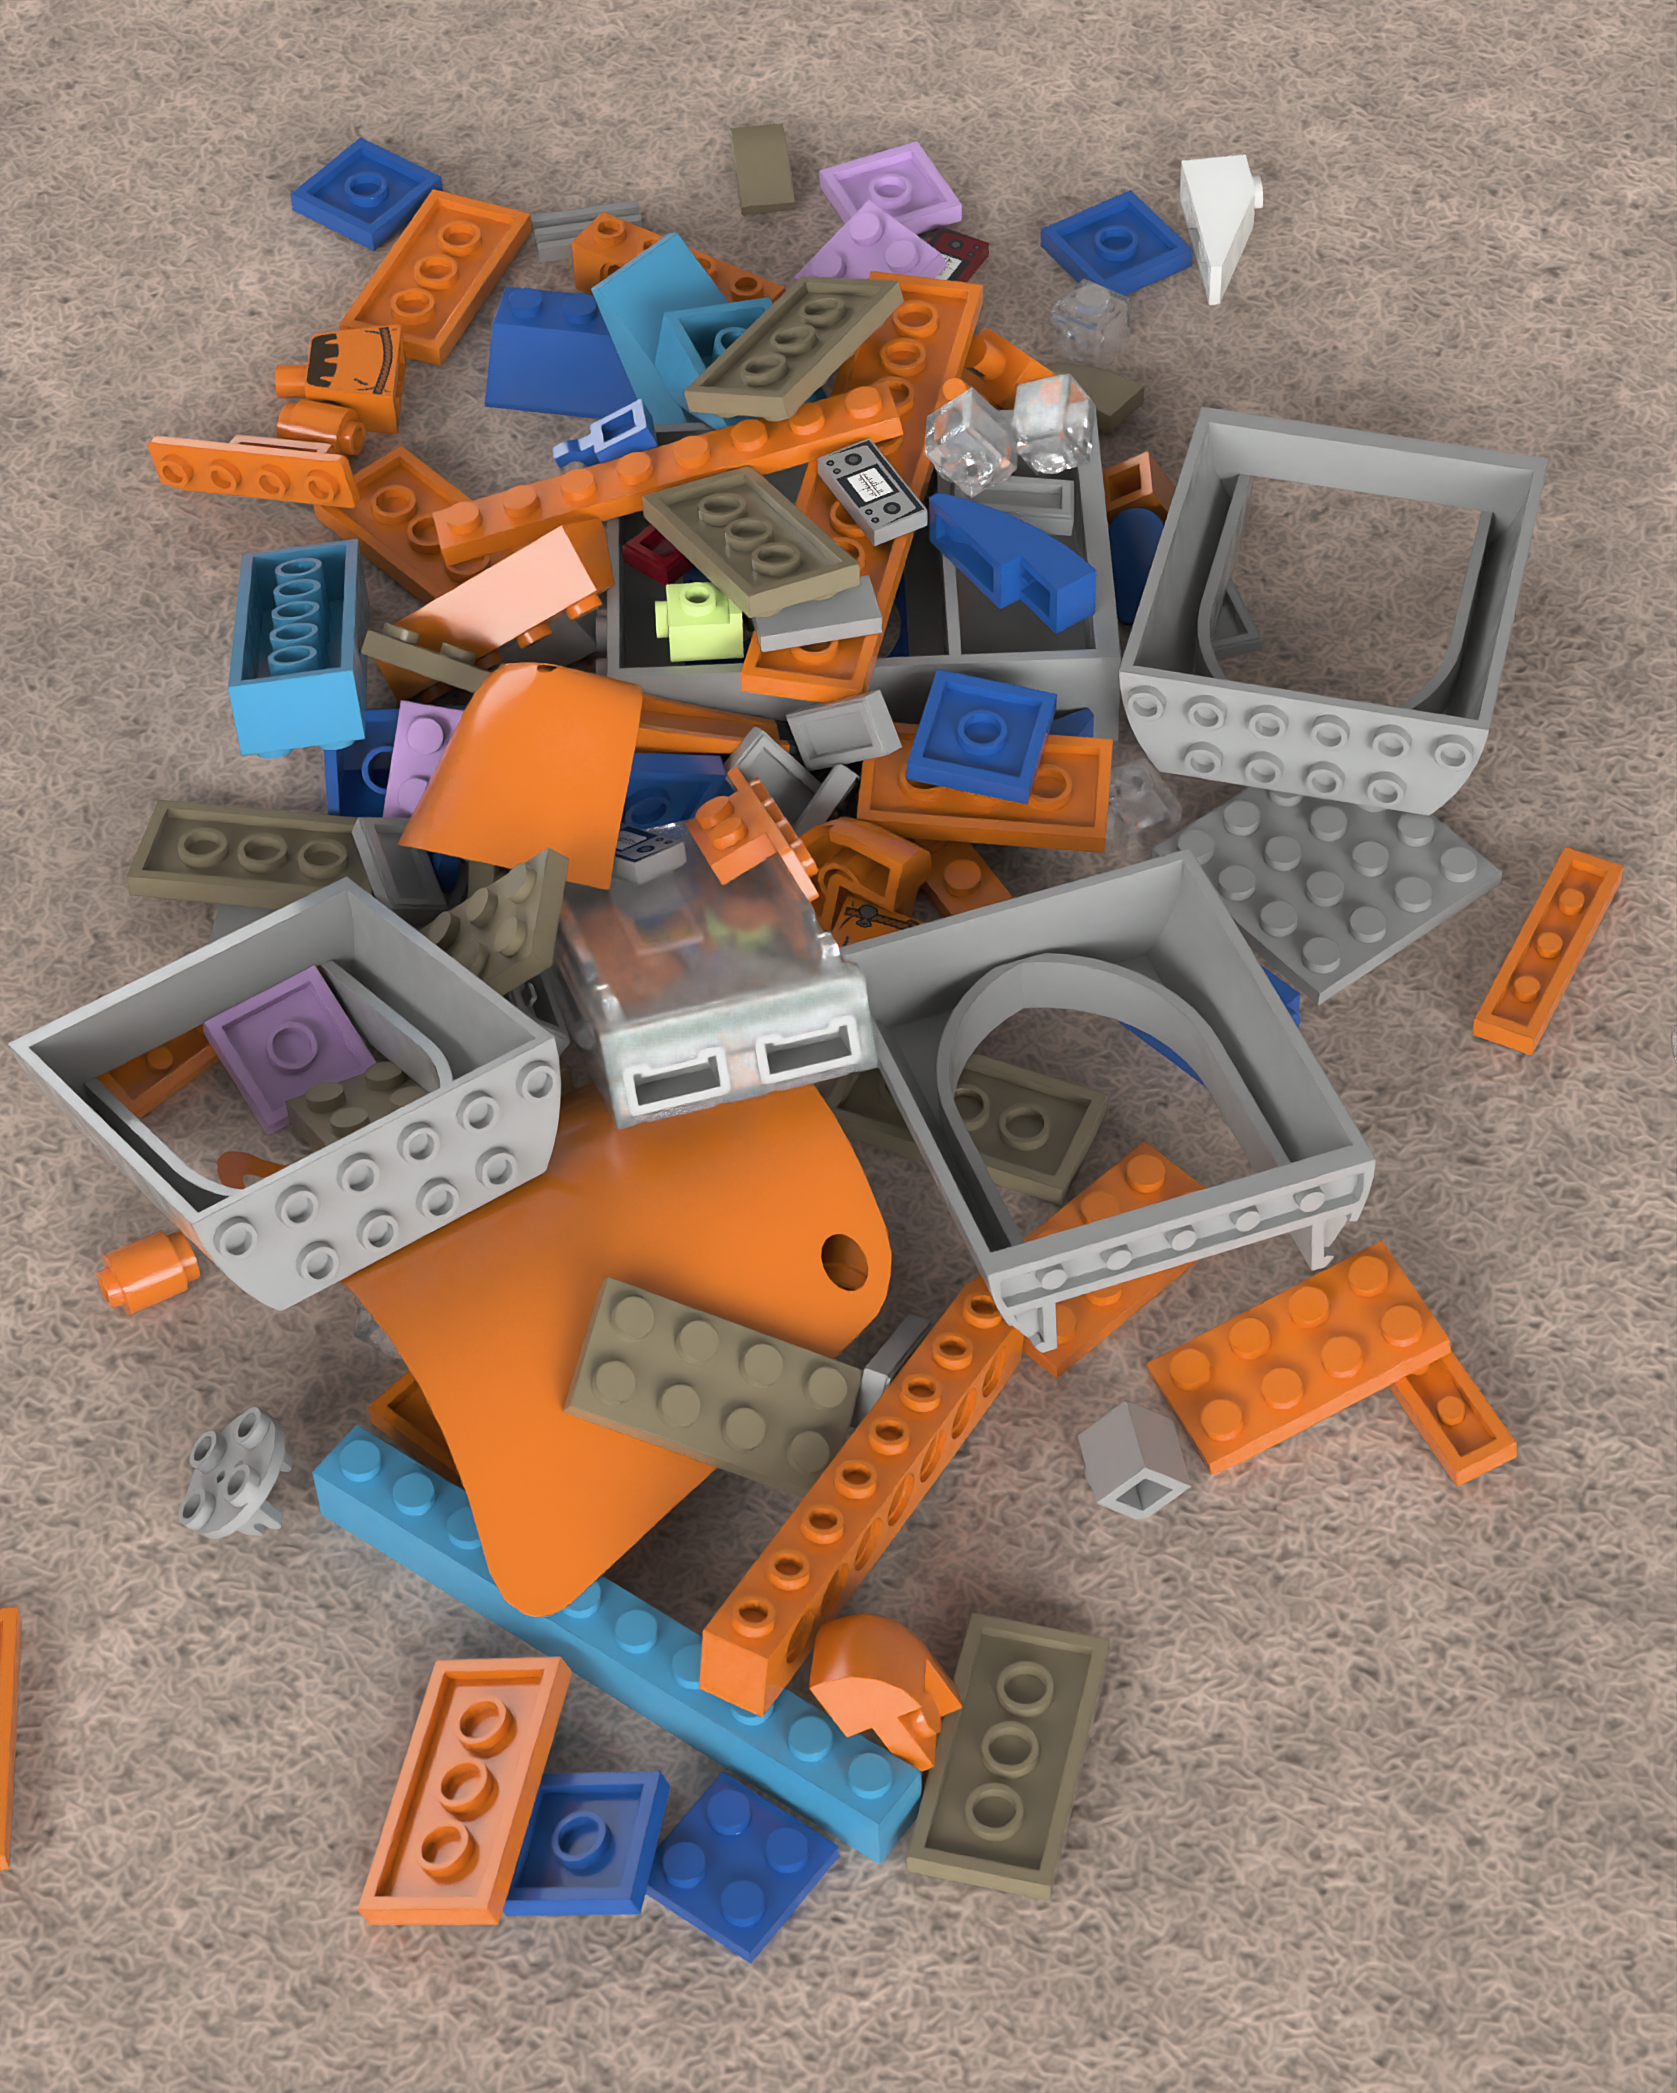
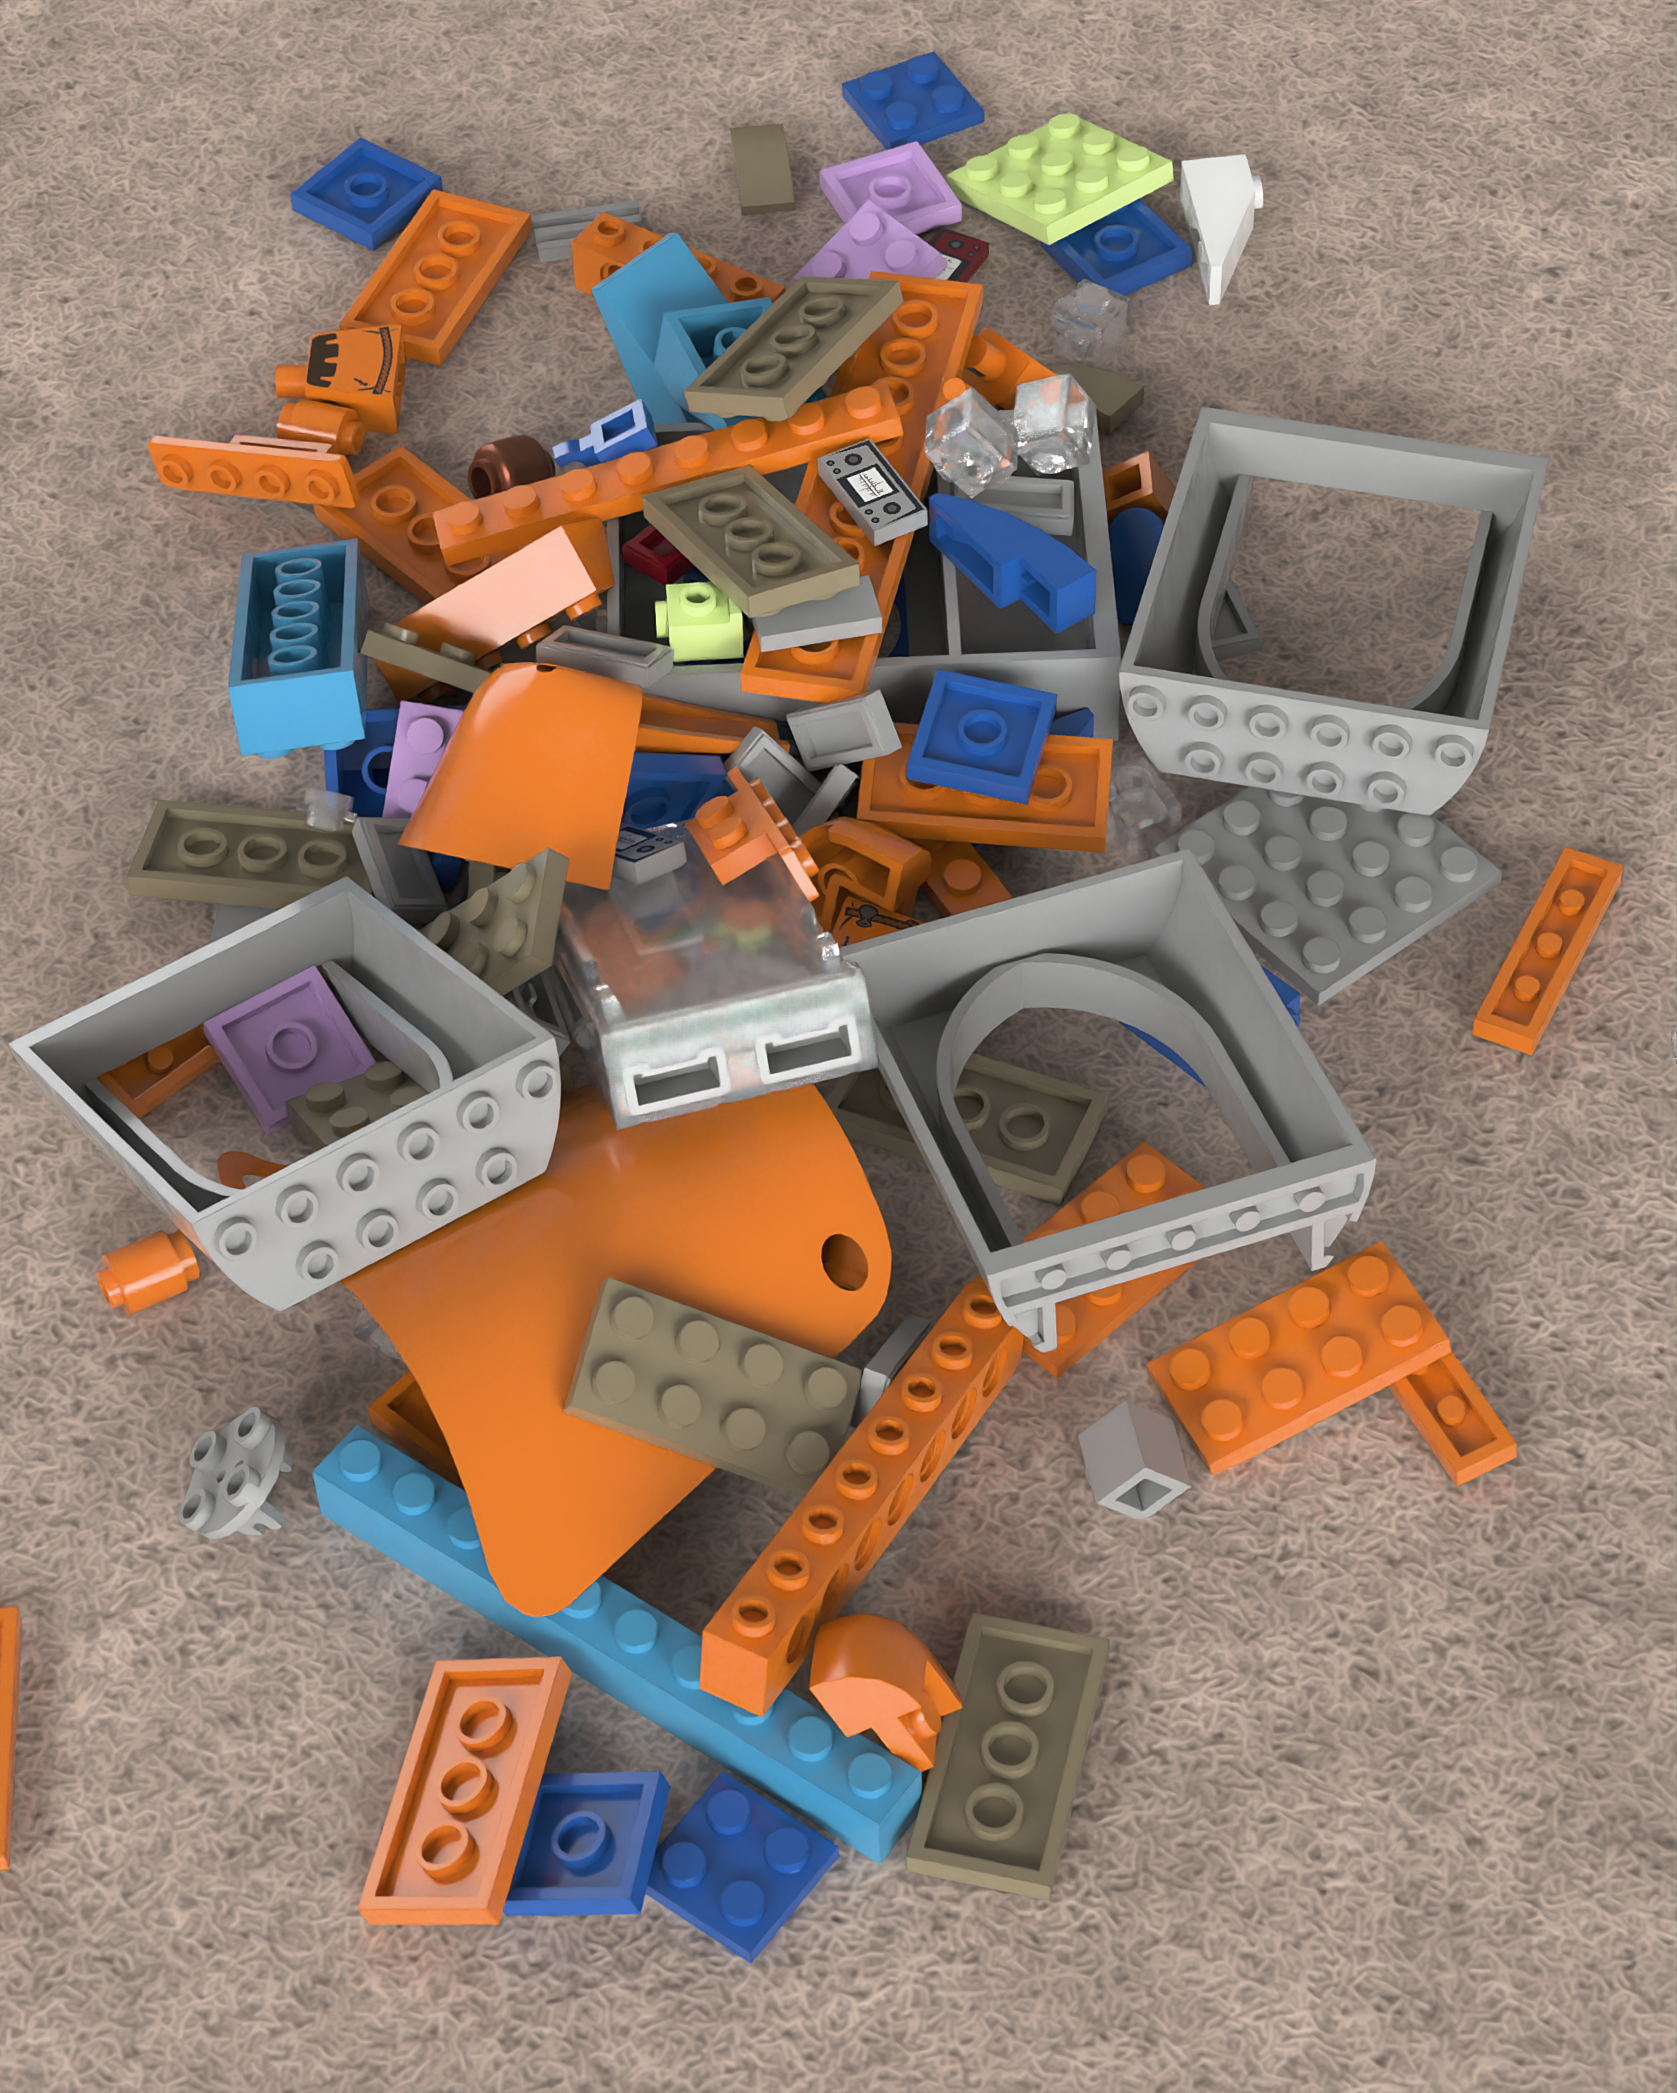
(326, 810): none -> clear plate
(508, 464): none -> copper head
(554, 356): blue slope -> none
(606, 655): none -> light grey tile
(912, 102): none -> blue plate
(1059, 177): none -> yellowish green plate

